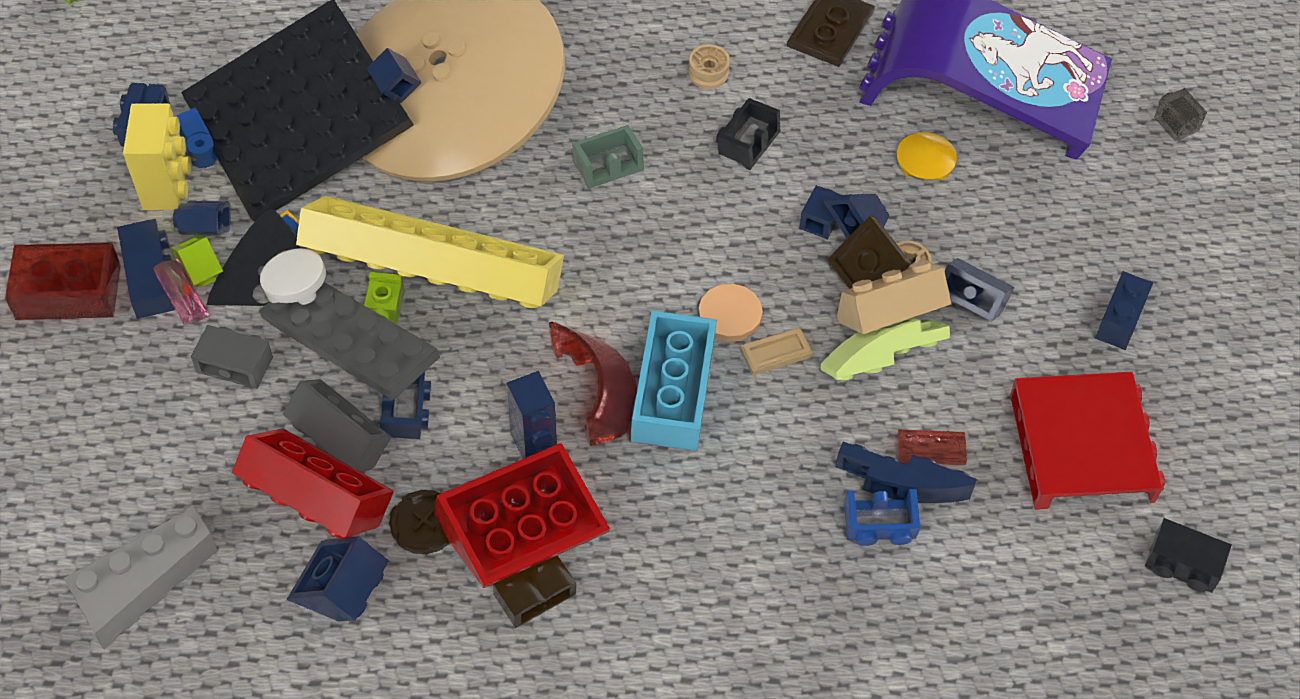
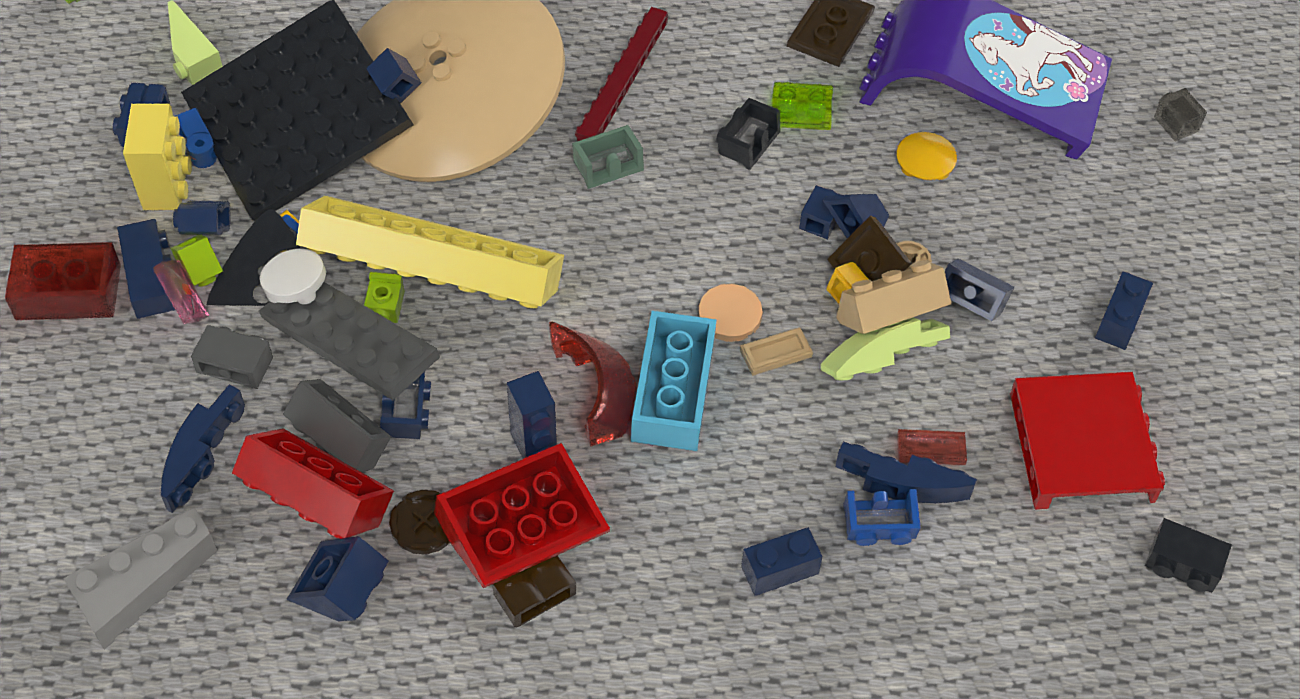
(191, 49): none -> yellowish green slope
(191, 452): none -> dark blue slope
(623, 74): none -> dark red piece
(712, 57): tan wheel -> none
(781, 561): none -> dark blue brick
(803, 105): none -> clear neon green bracket
(843, 278): none -> yellow slope

